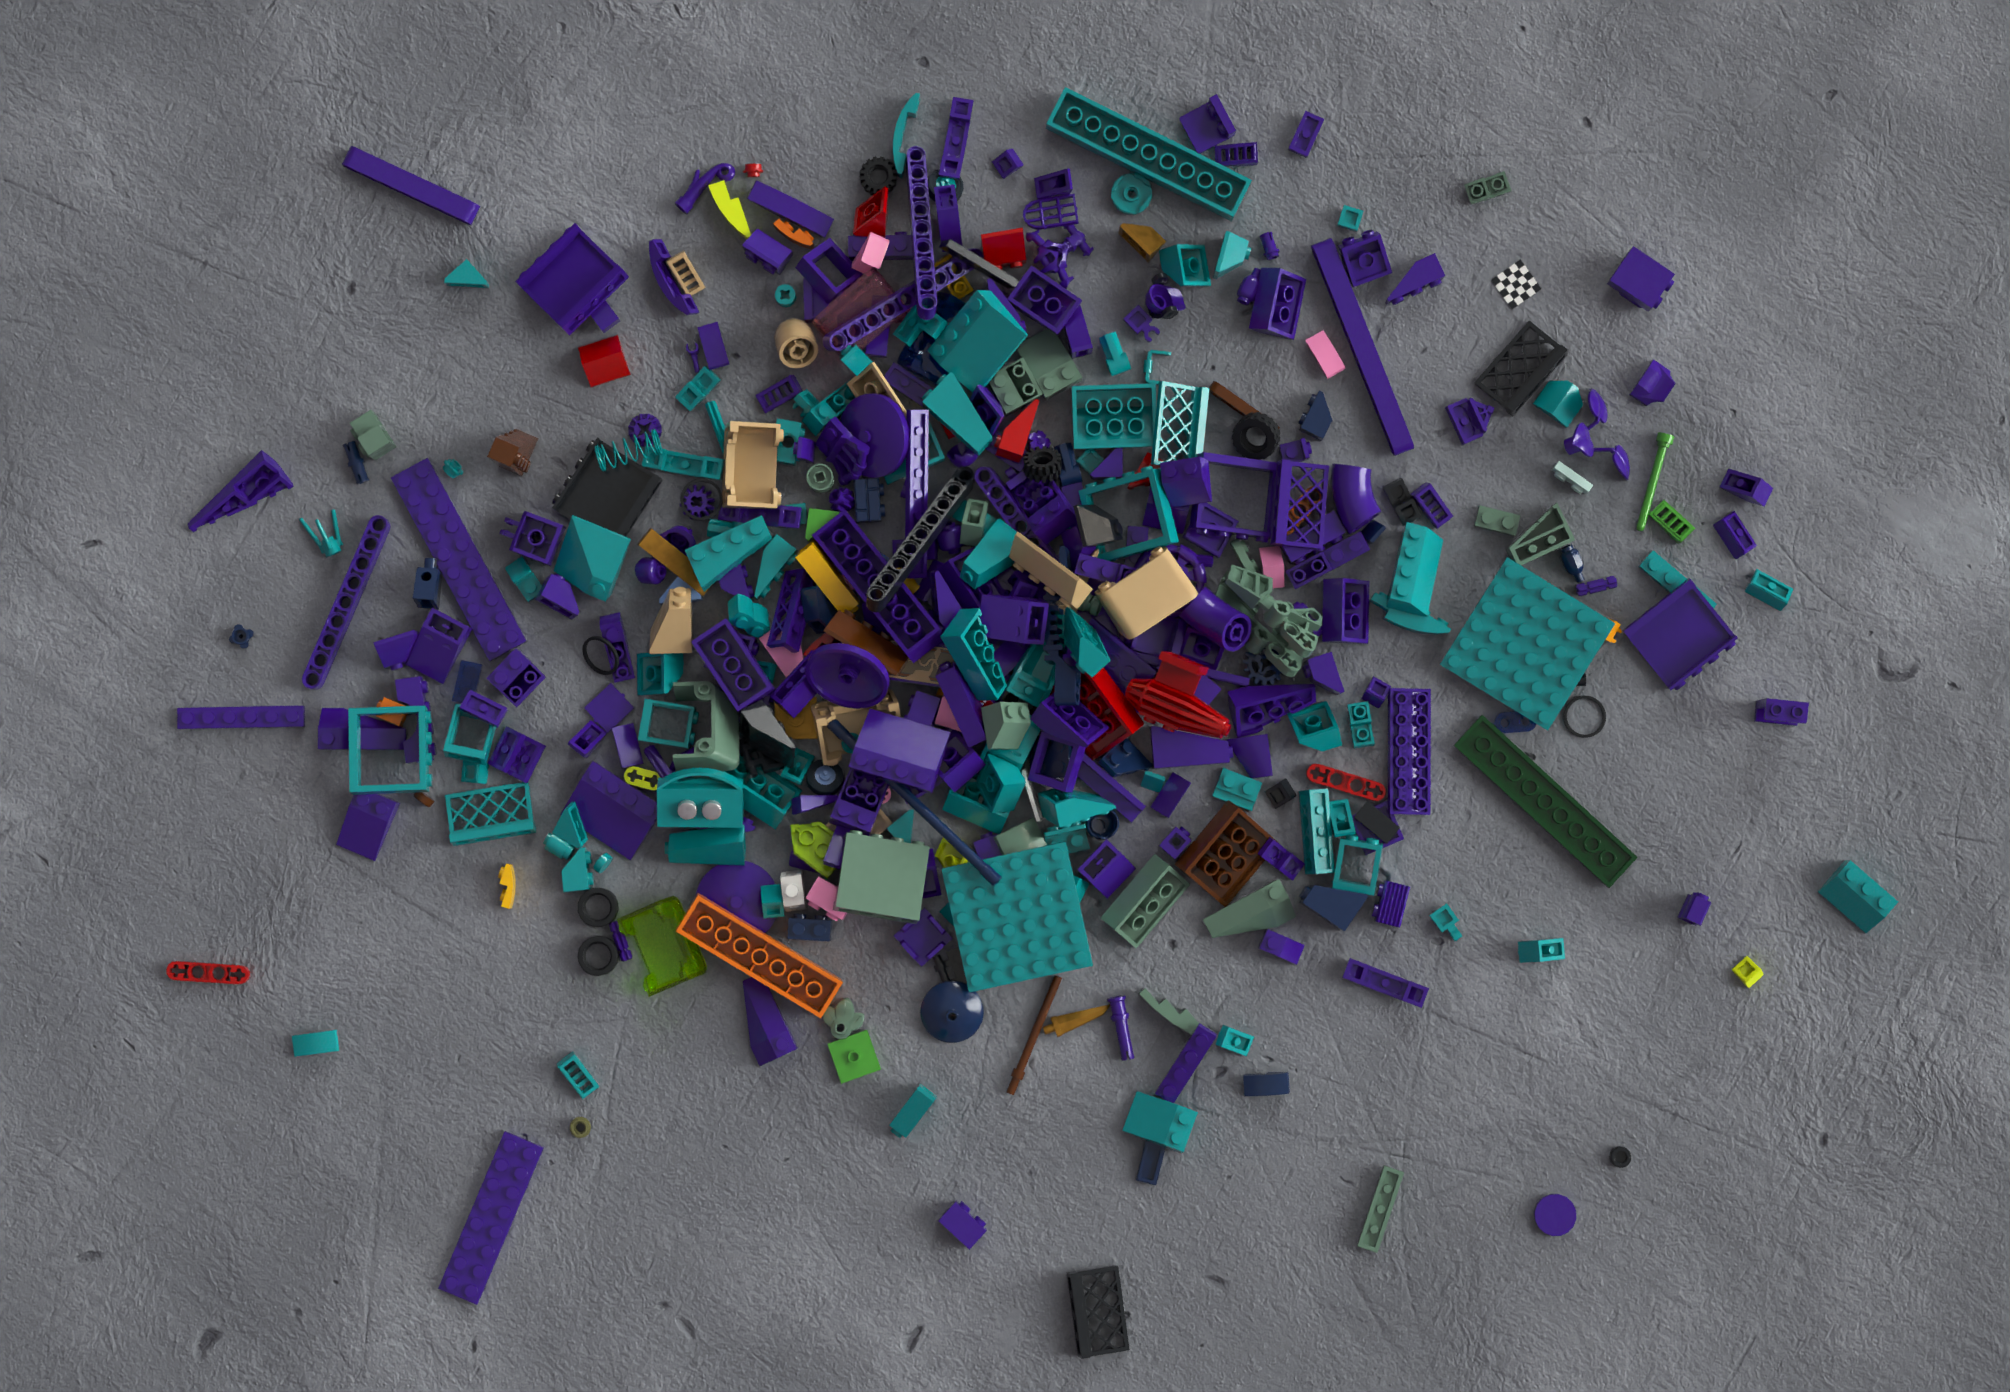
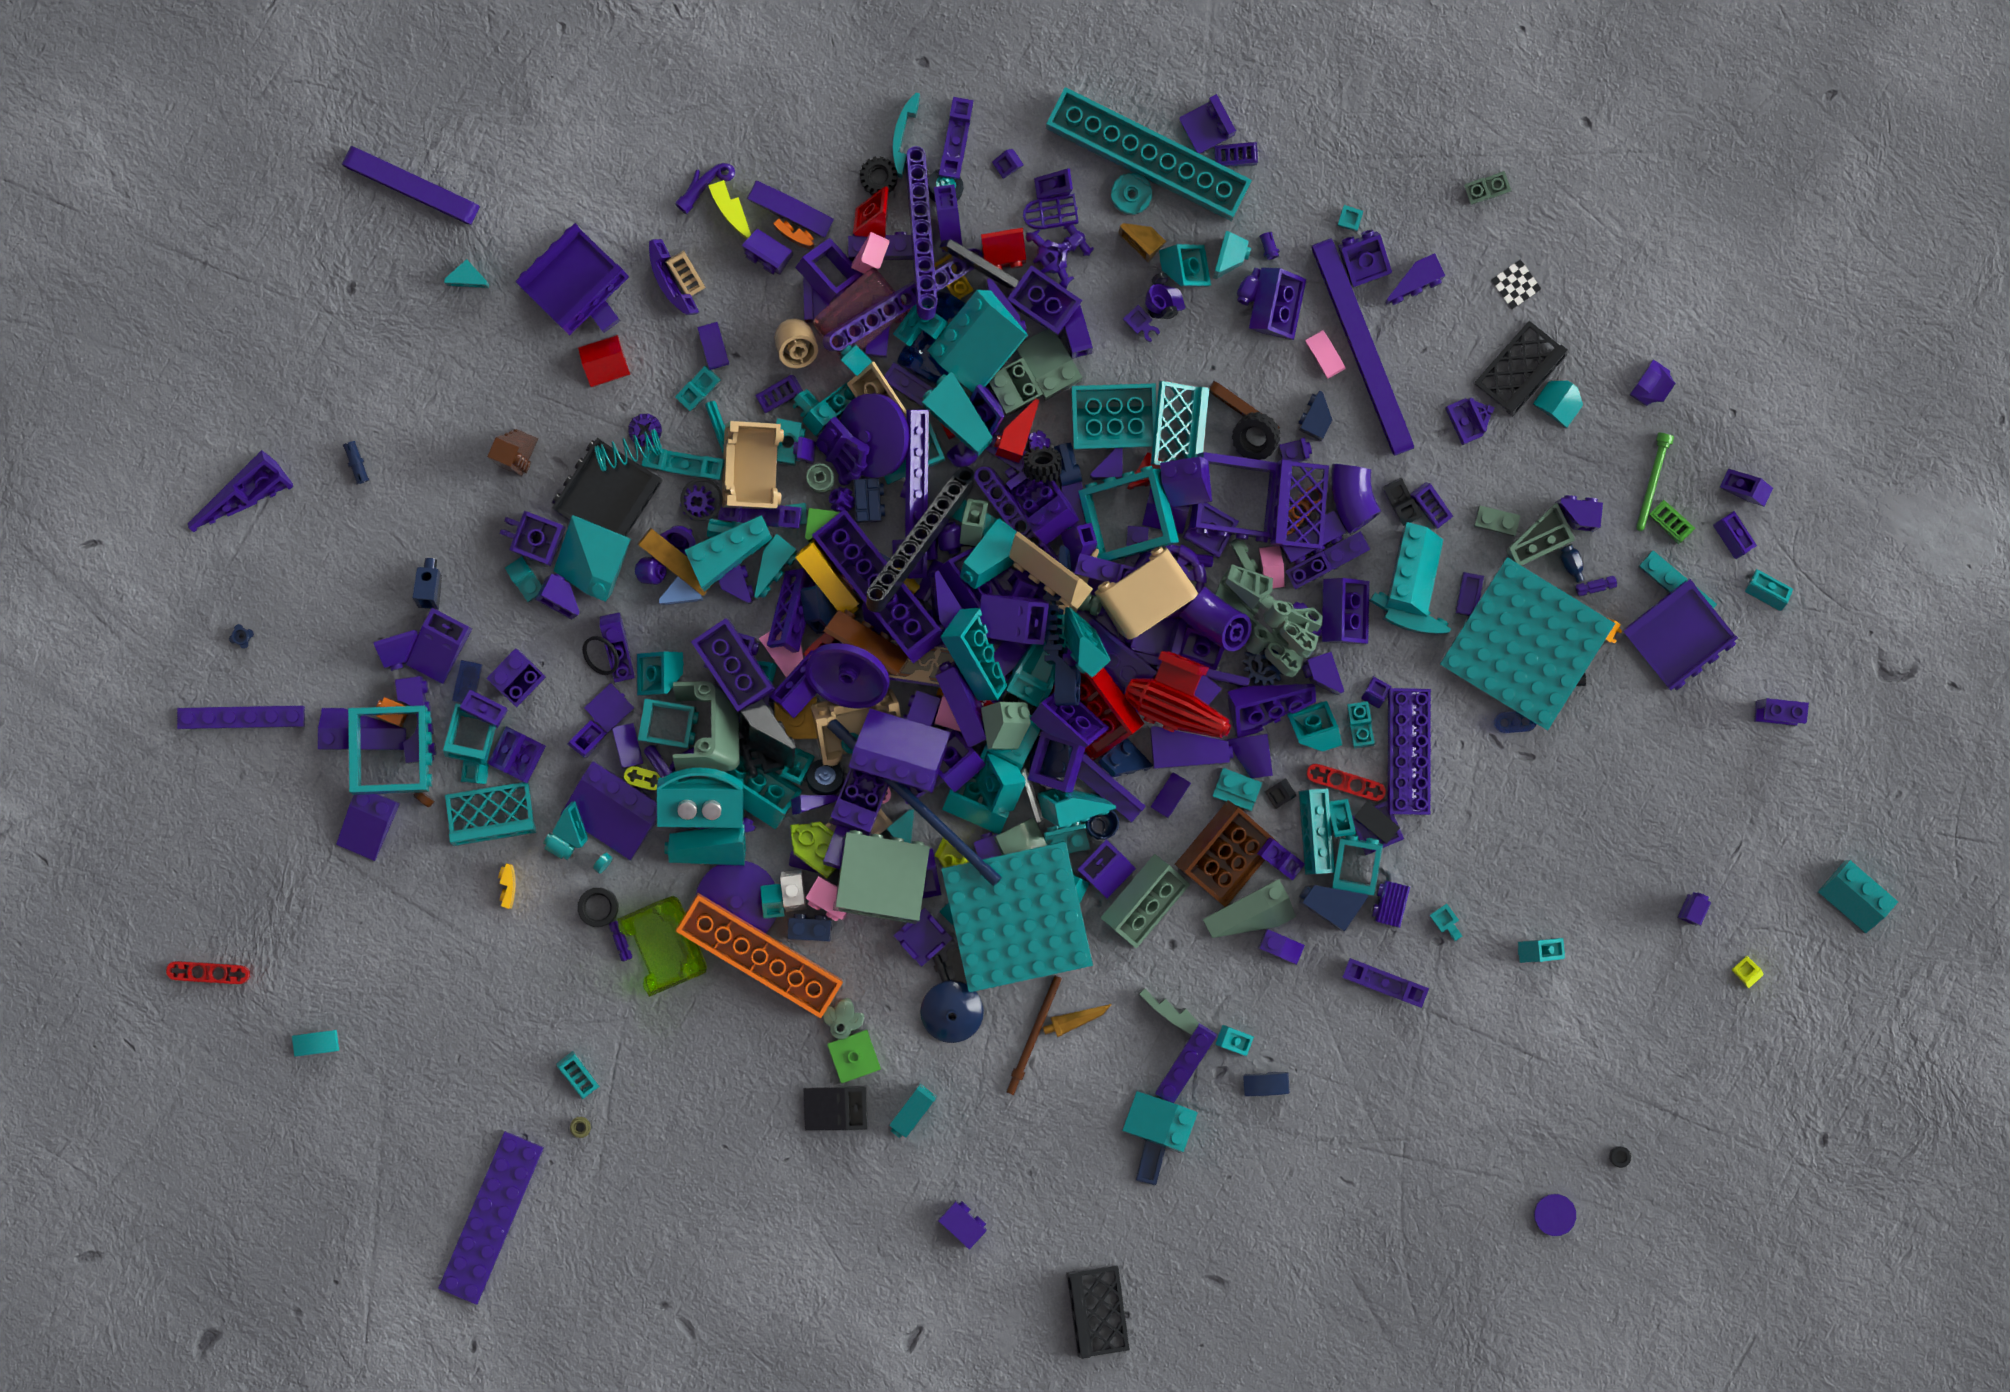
(329, 545): teal plant -> none
(337, 608): dark purple beam -> none
(372, 435): sand green brick -> none
(452, 468): teal plate -> none
(458, 559): dark purple plate -> none
(576, 872): teal slope -> none
(582, 955): black tyre -> none
(673, 625): tan slope -> none
(693, 354): dark purple hand -> none
(748, 615): teal brick -> none
(753, 170): red plate -> none
(766, 1026): dark purple wedge -> none
(788, 299): teal wheel -> none
(836, 1108): none -> black slope
(1089, 460): teal tile -> none
(1097, 526): black slope -> none
(1115, 357): teal piece -> none
(1120, 1018): dark purple pin -> none
(1148, 364): teal piece -> none
(1152, 781): teal slope -> none
(1171, 849): dark purple brick -> none
(1306, 134): dark purple plate -> none
(1373, 531): dark blue slope -> none
(1380, 1208): sand green plate -> none
(1469, 593): none -> dark purple tile
(1545, 801): dark green plate -> none
(1578, 483): light aqua plate -> none
(1581, 514): none -> dark purple slope
(1582, 442): dark purple plant -> none
(1603, 716): black piece -> none
(1641, 280): dark purple brick -> none

